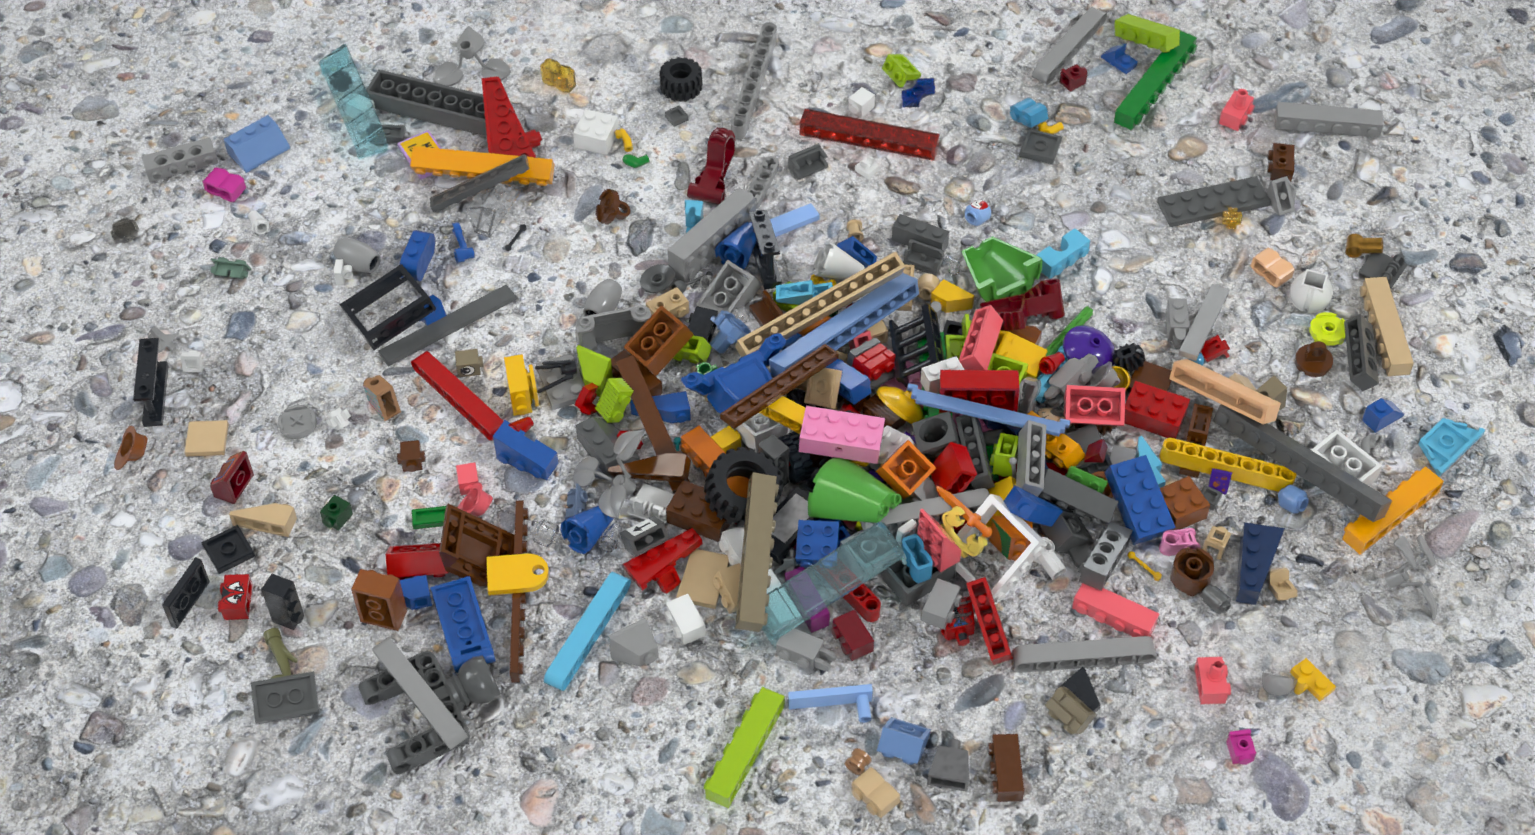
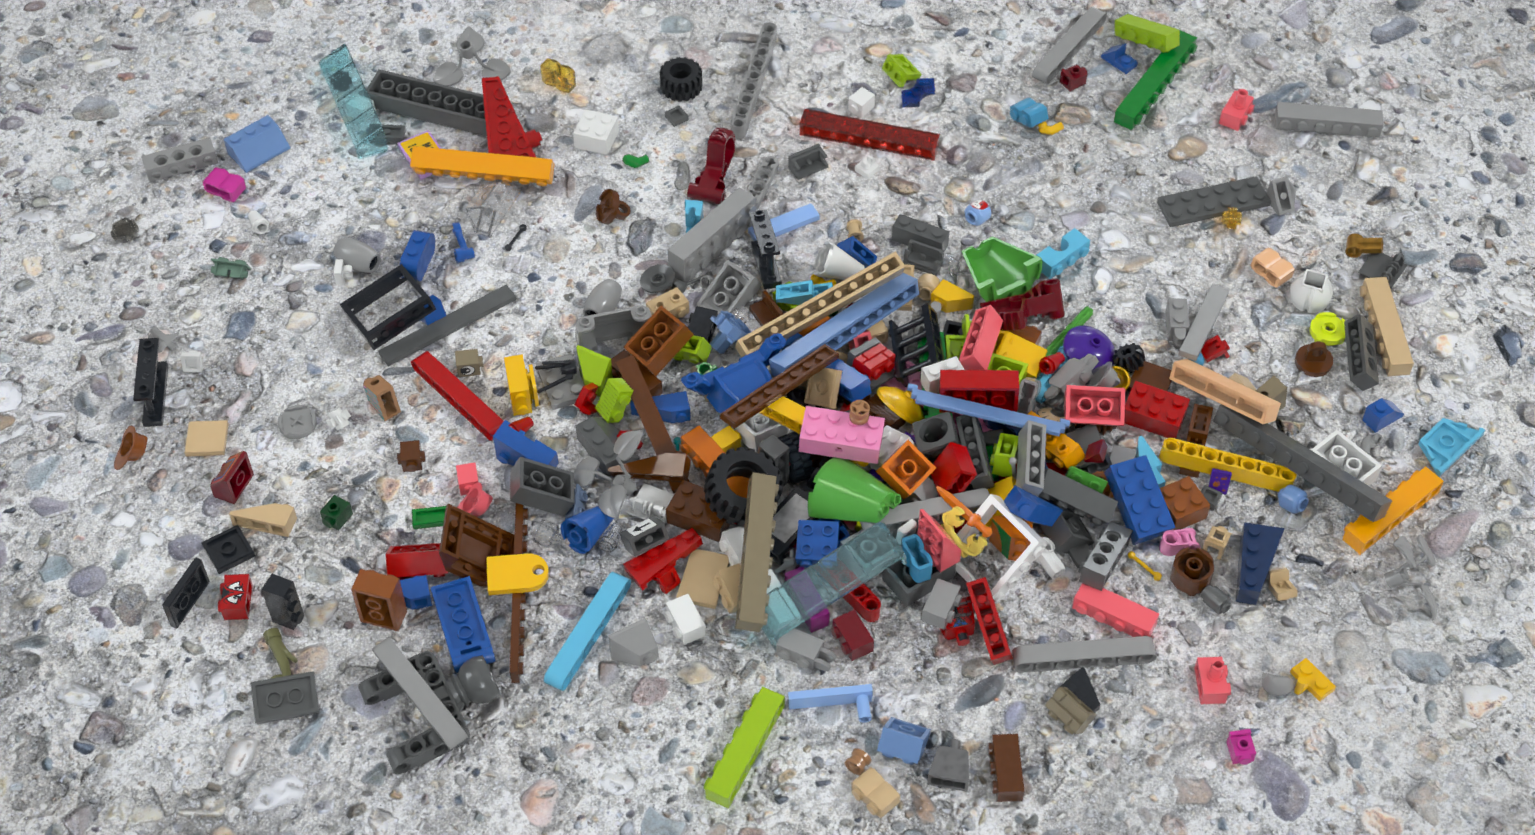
(479, 183): dark grey plate -> none
(542, 486): none -> dark grey brick
(627, 142): yellow arm -> none
(737, 246): blue cone -> none
(857, 407): none -> medium nougat wheel
(1040, 146): dark grey tile -> none
(1281, 161): reddish brown brick -> none

